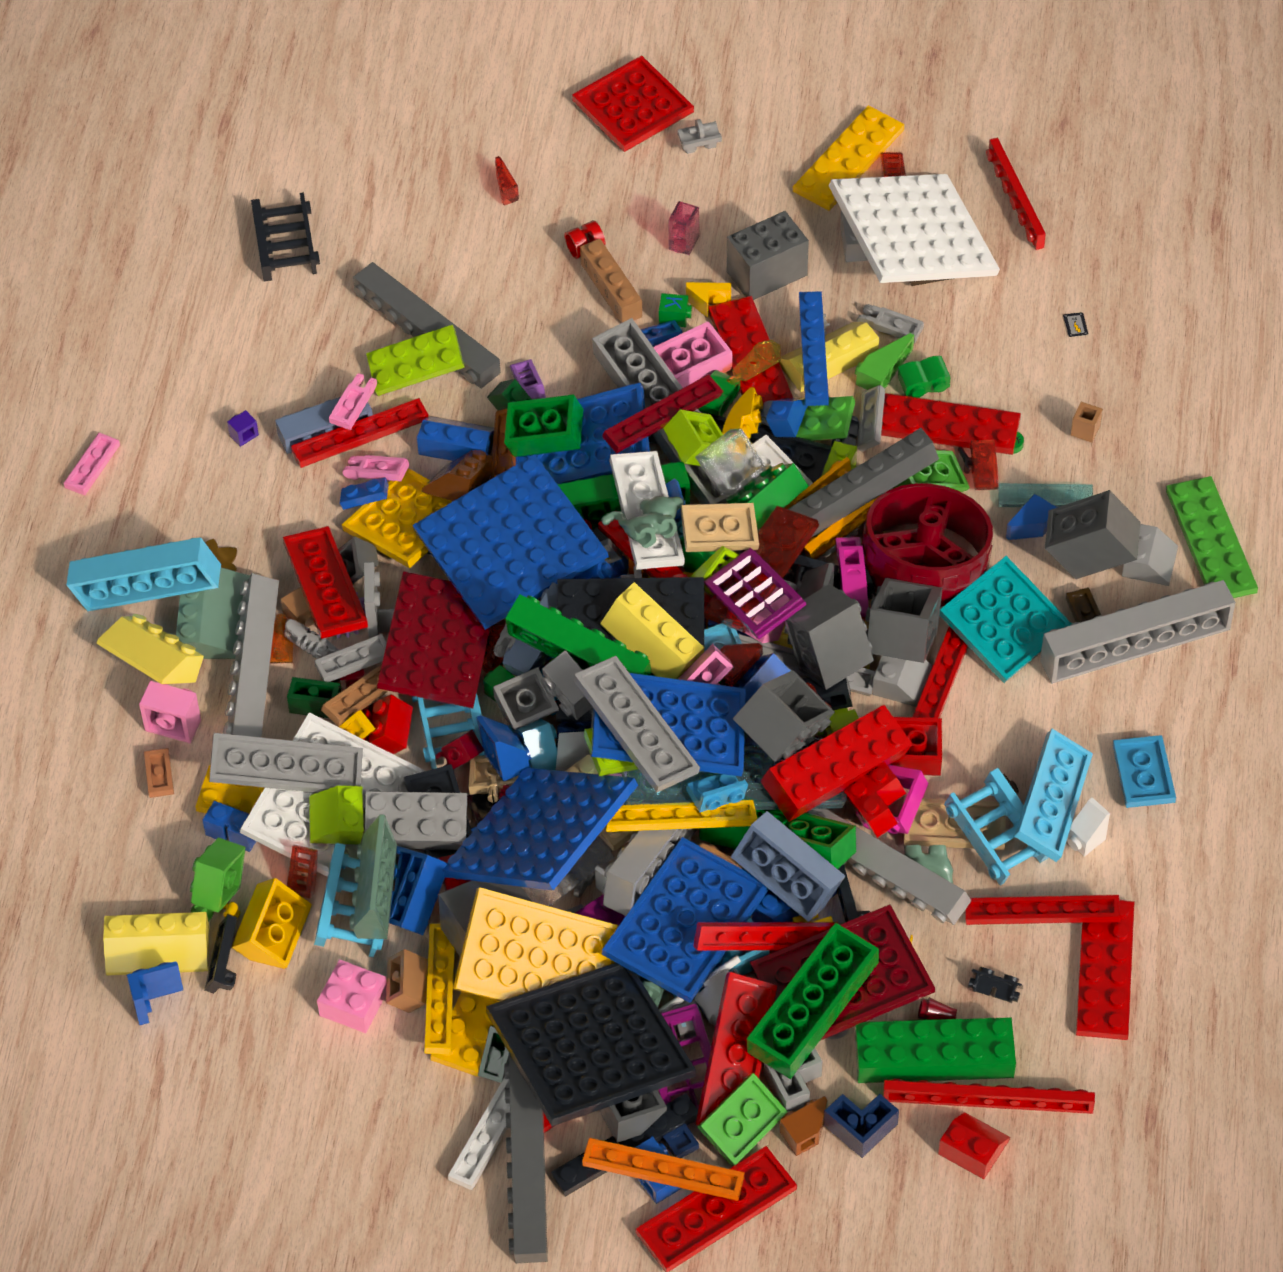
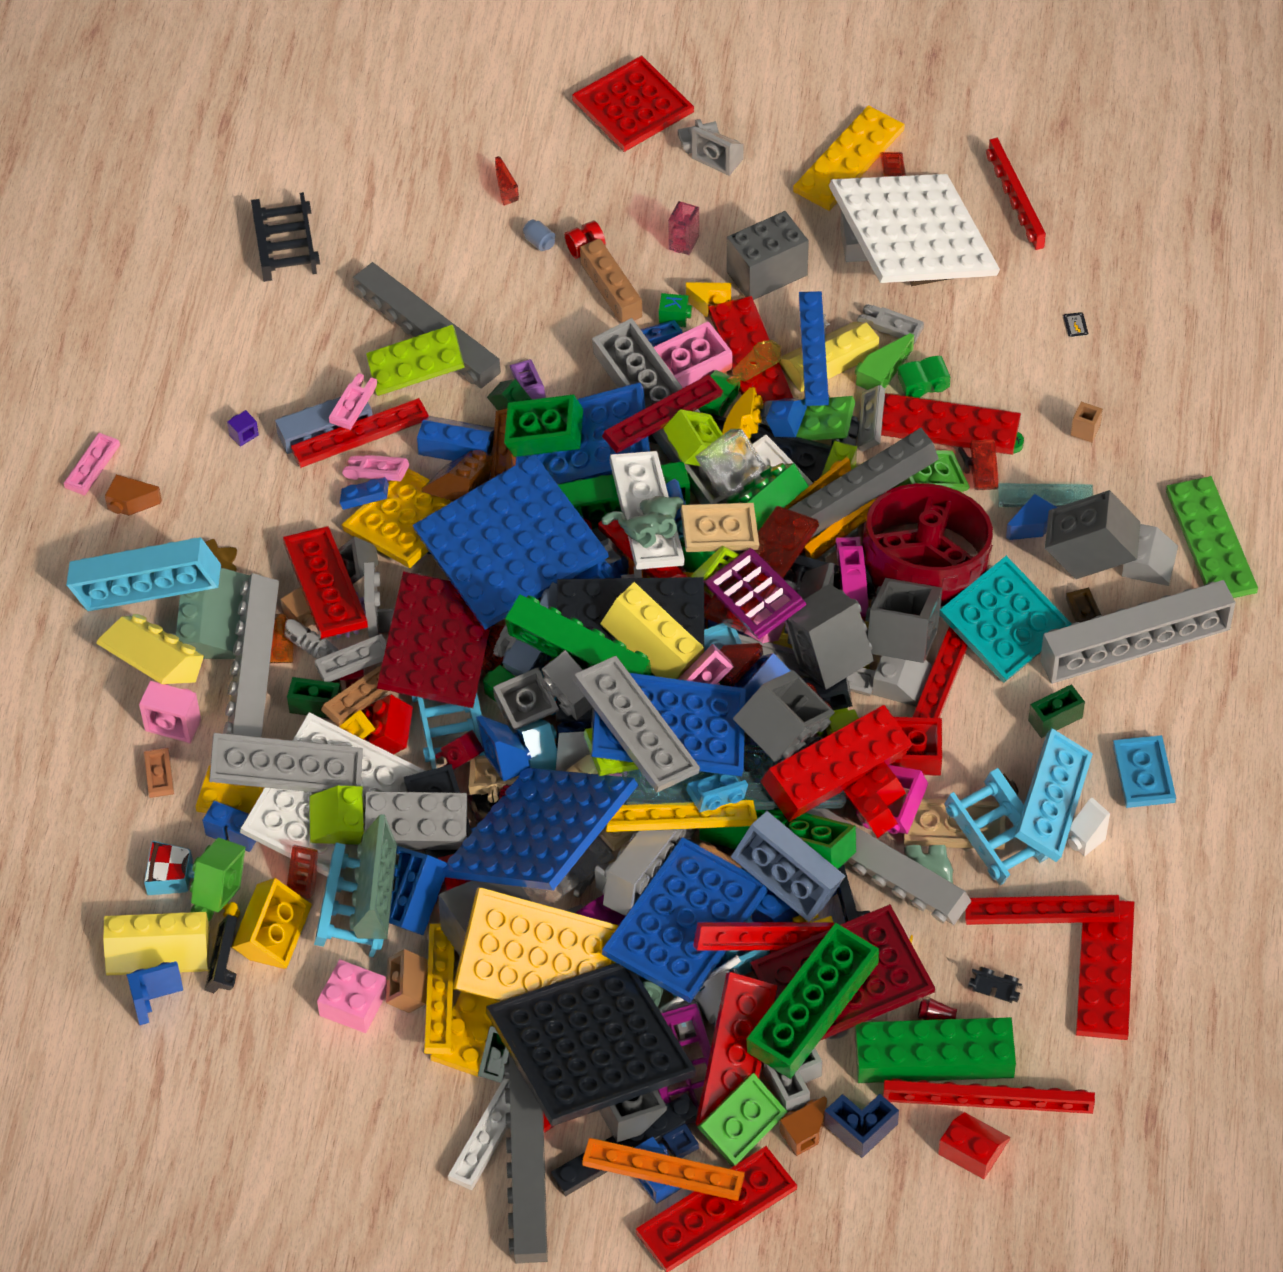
(131, 496): none -> dark orange slope
(168, 869): none -> torso
(539, 235): none -> sand blue brick
(716, 150): none -> light grey slope
(1056, 710): none -> dark green brick

